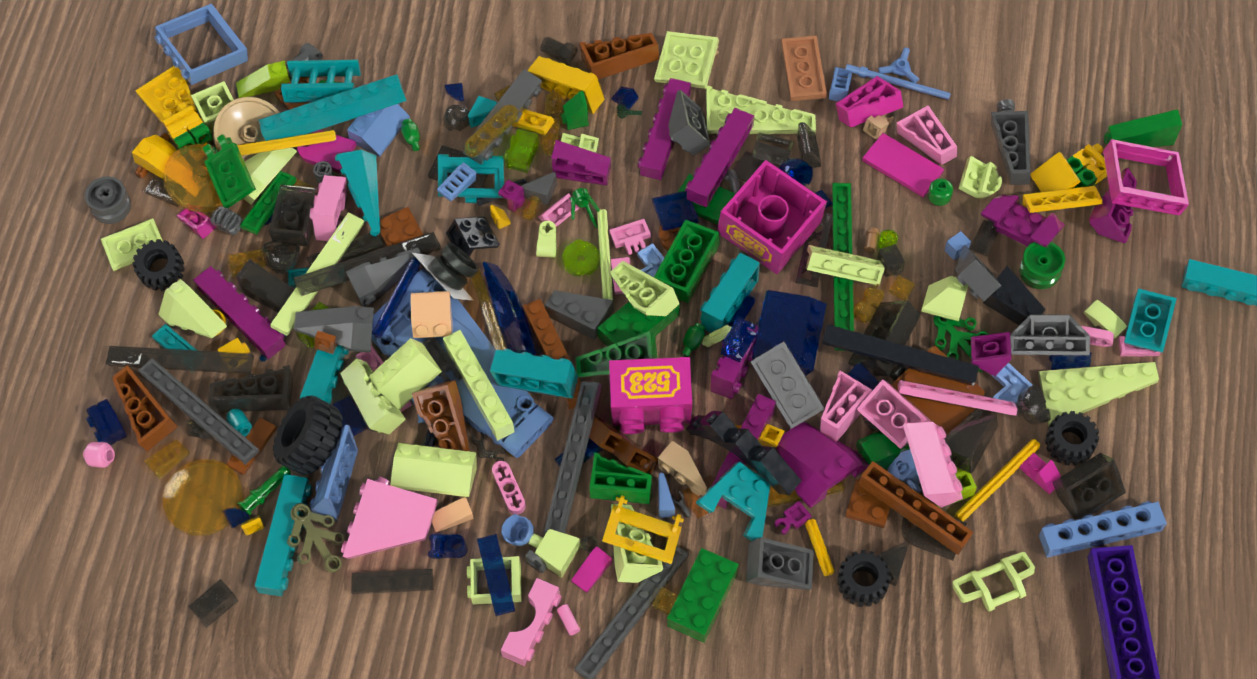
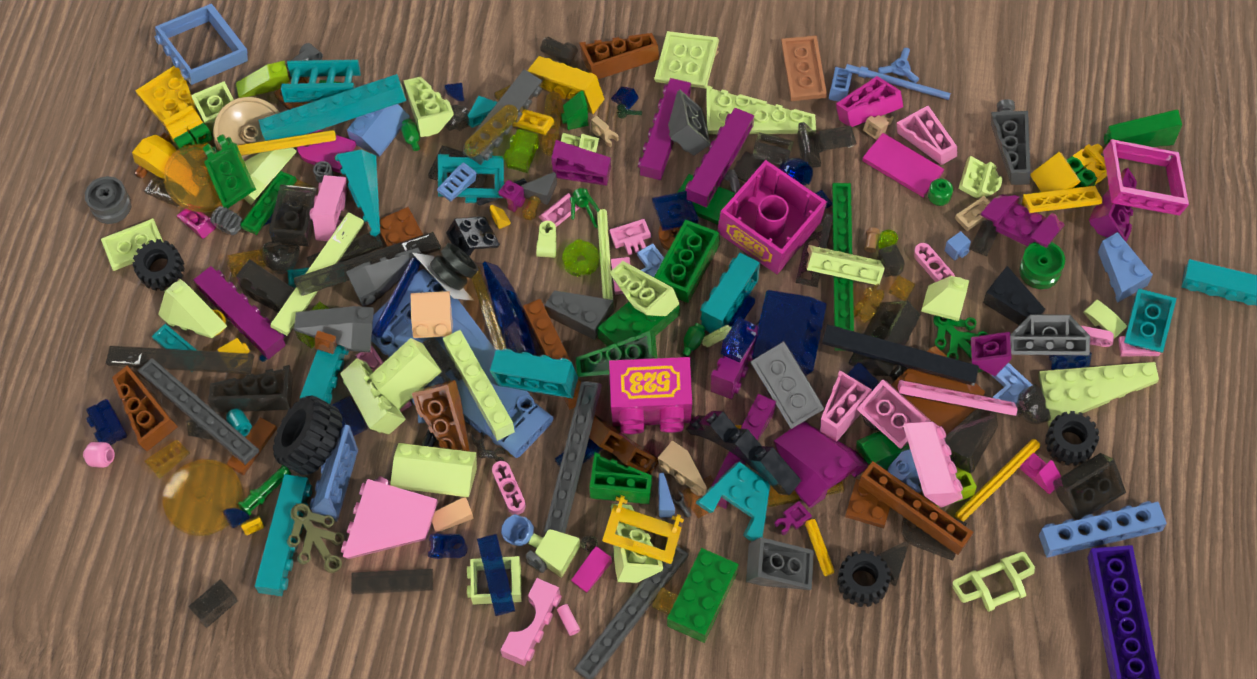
(428, 107): none -> yellowish green wedge
(601, 129): none -> tan plate
(771, 436): yellow slope -> none
(834, 138): none -> clear smoke hinge
(932, 258): none -> bright pink beam
(972, 214): none -> tan plate
(975, 275): dark grey slope -> none
(1123, 267): none -> medium blue wedge

